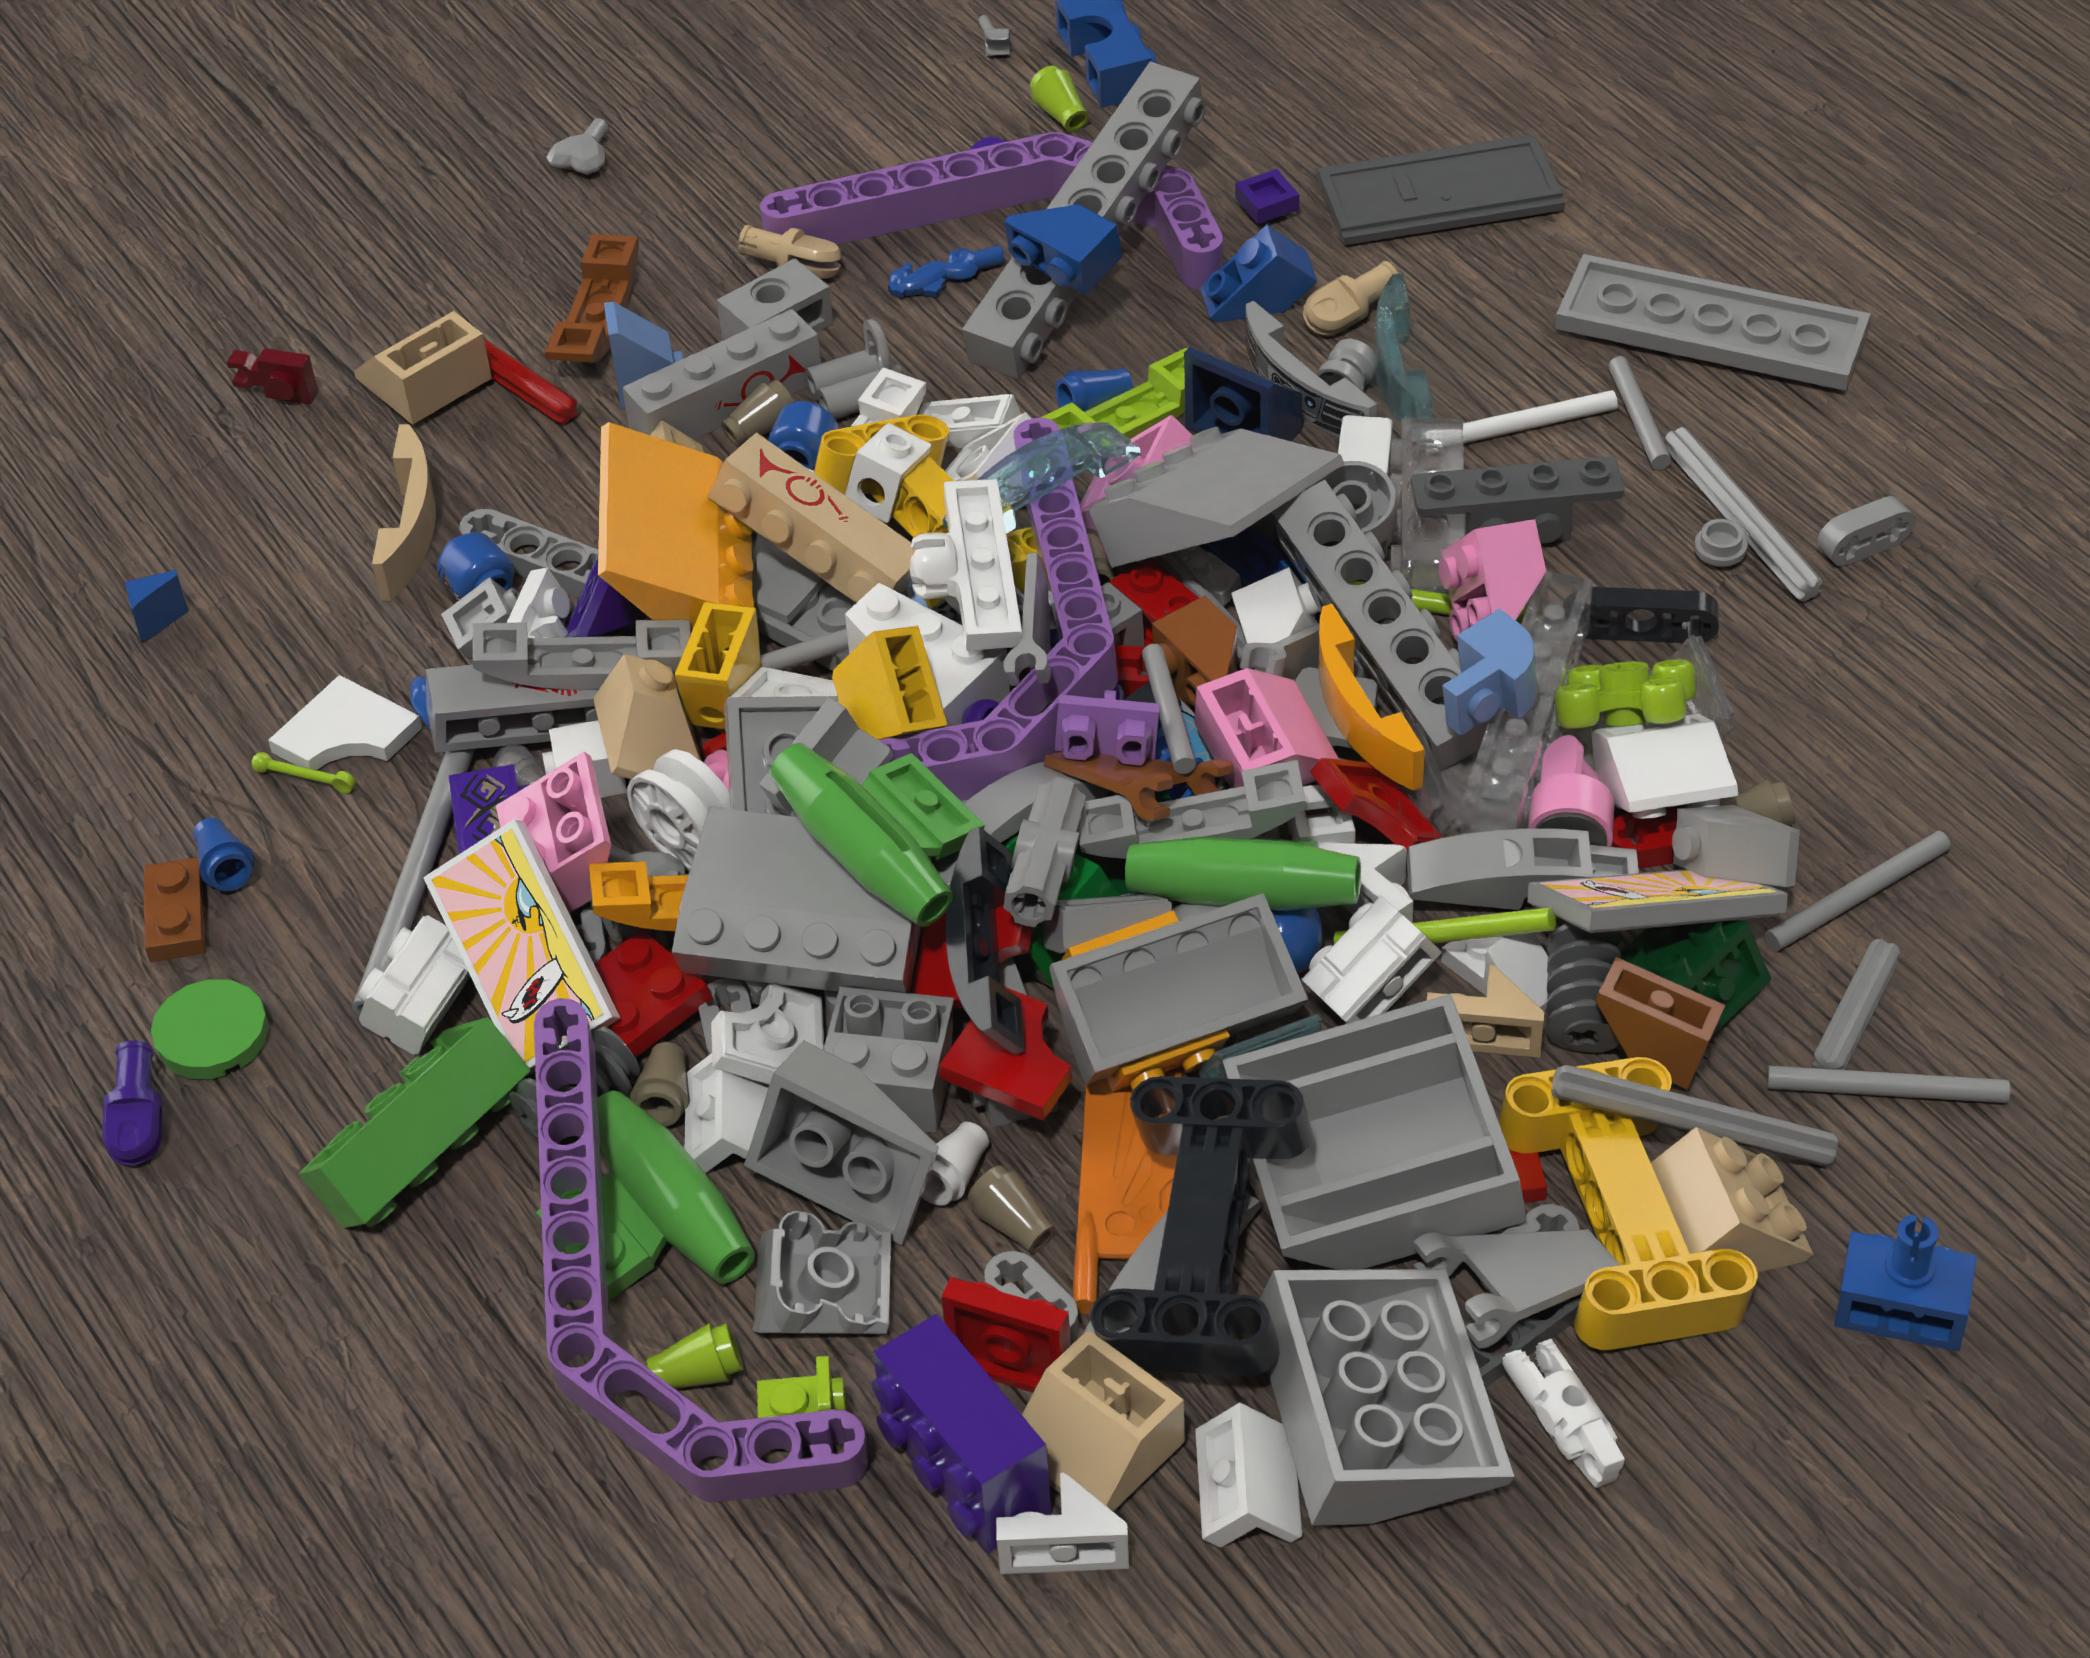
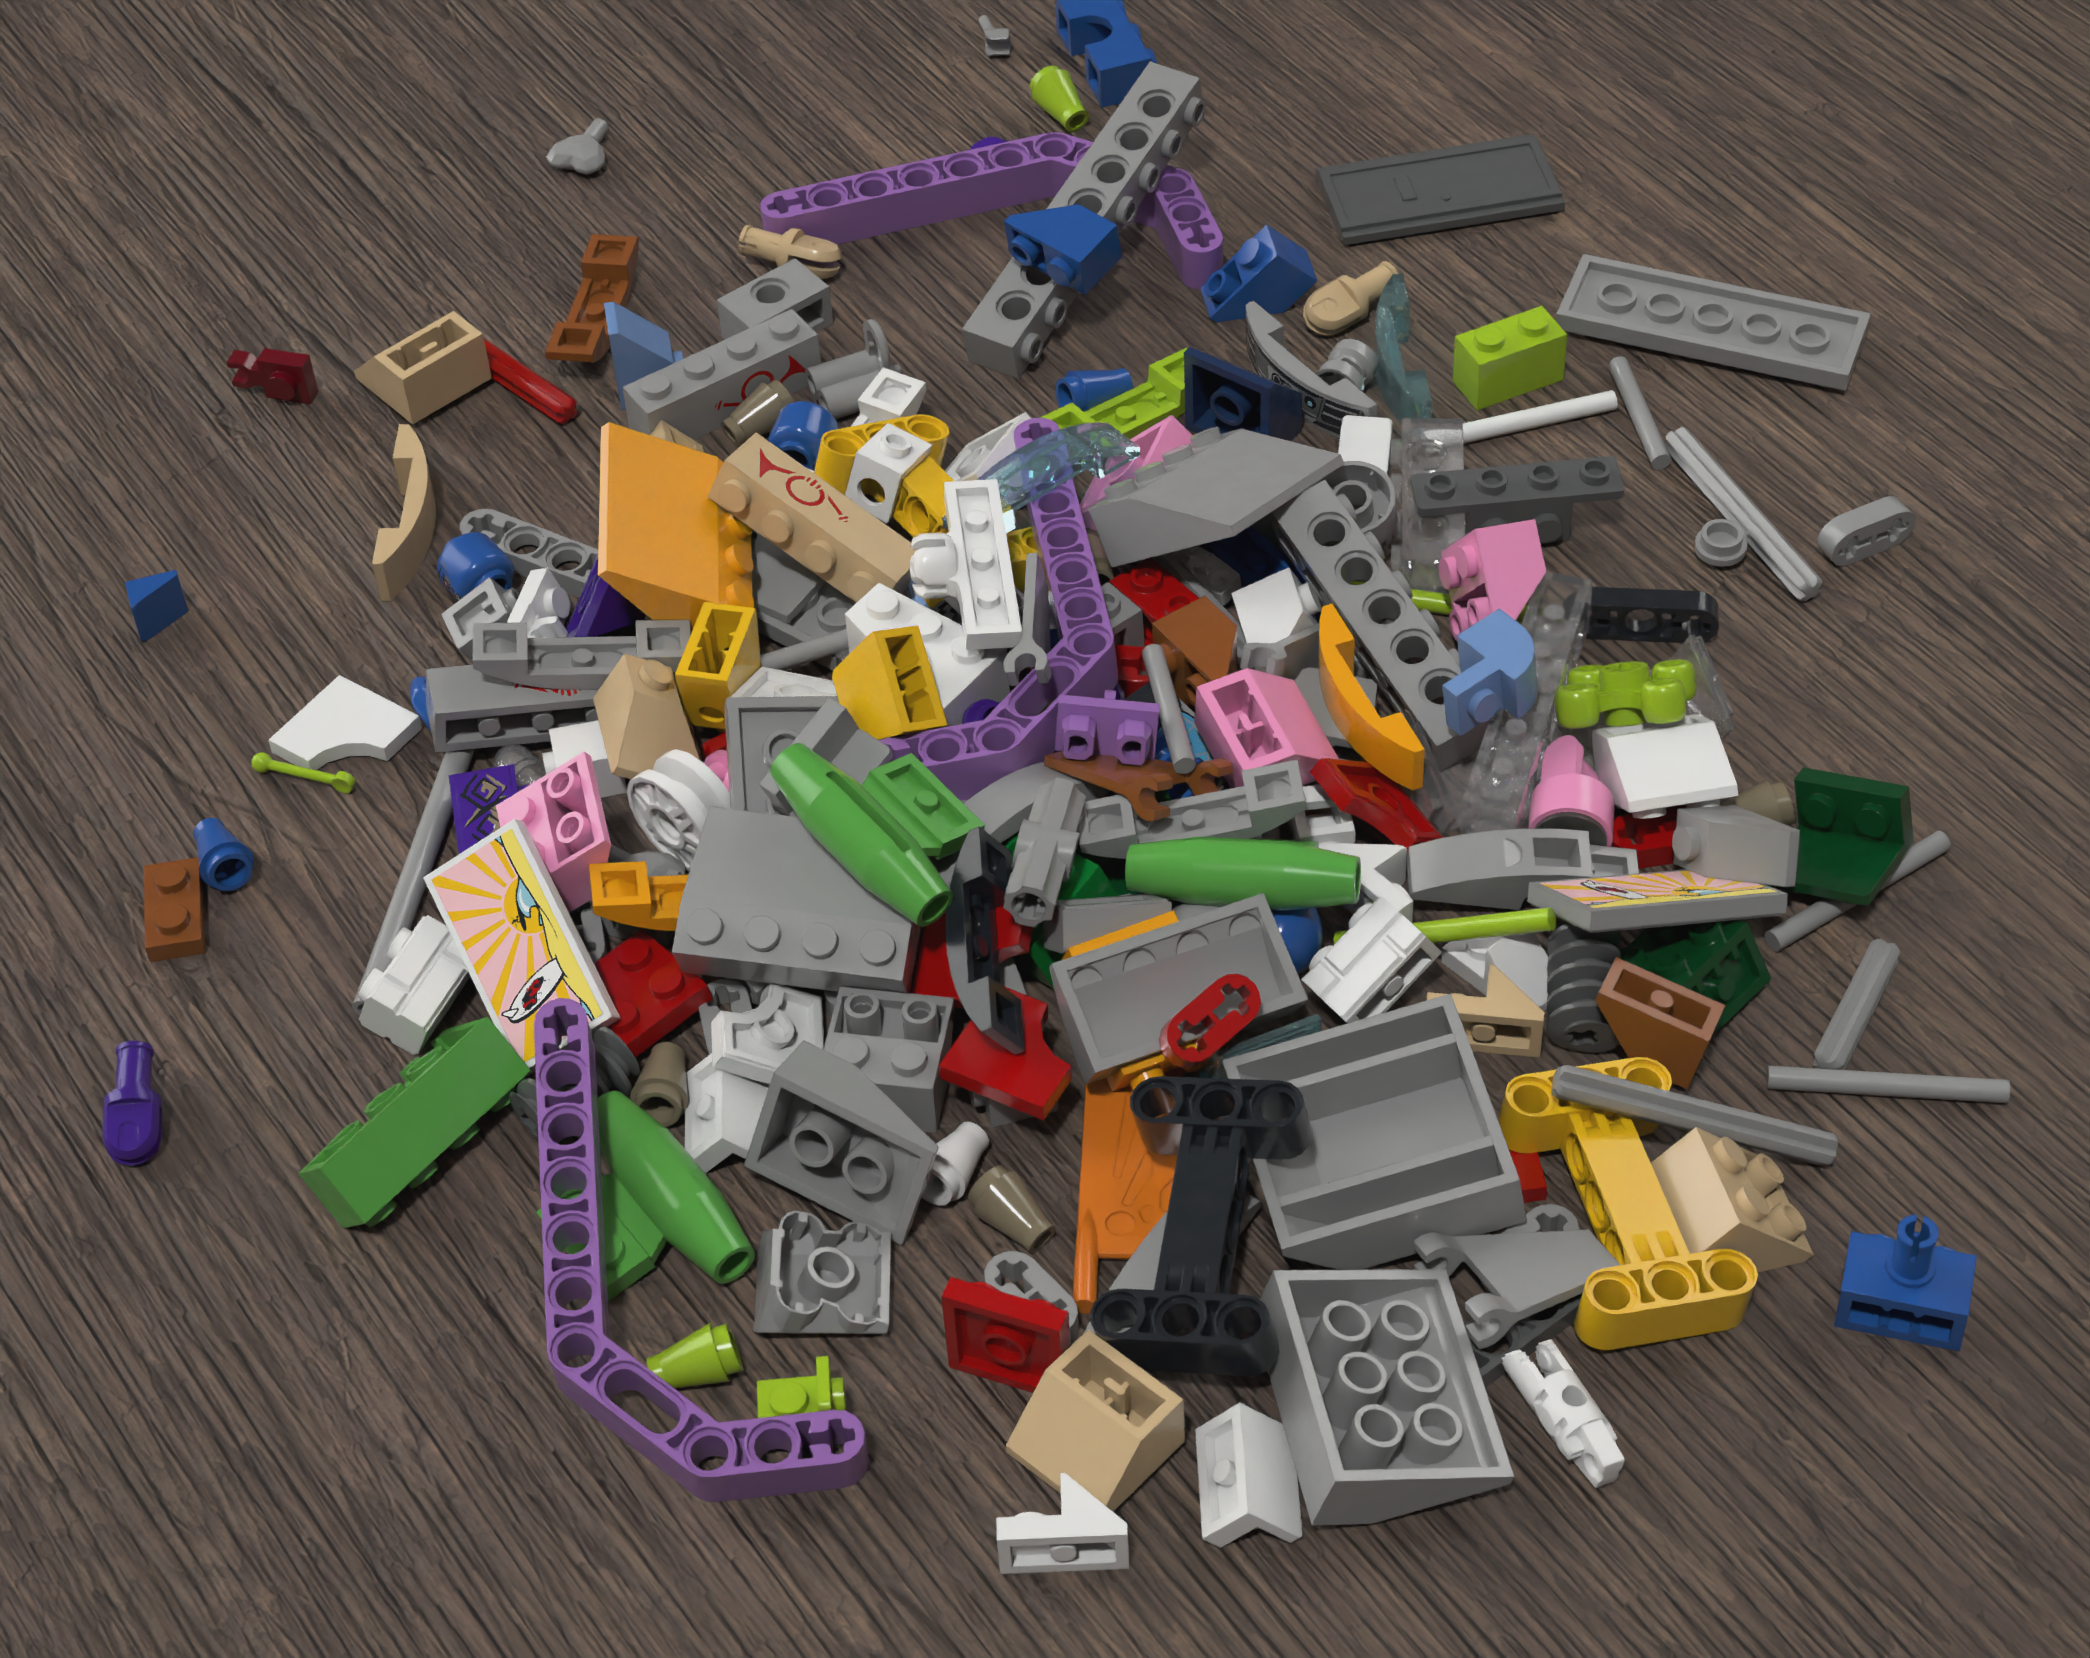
(209, 1028): bright green tile -> none
(932, 276): blue animal -> none
(959, 1430): dark purple brick -> none
(972, 416): white slope -> none
(1218, 1030): none -> red beam
(1267, 196): dark purple plate -> none
(1509, 357): none -> lime brick
(1849, 834): none -> dark green bracket

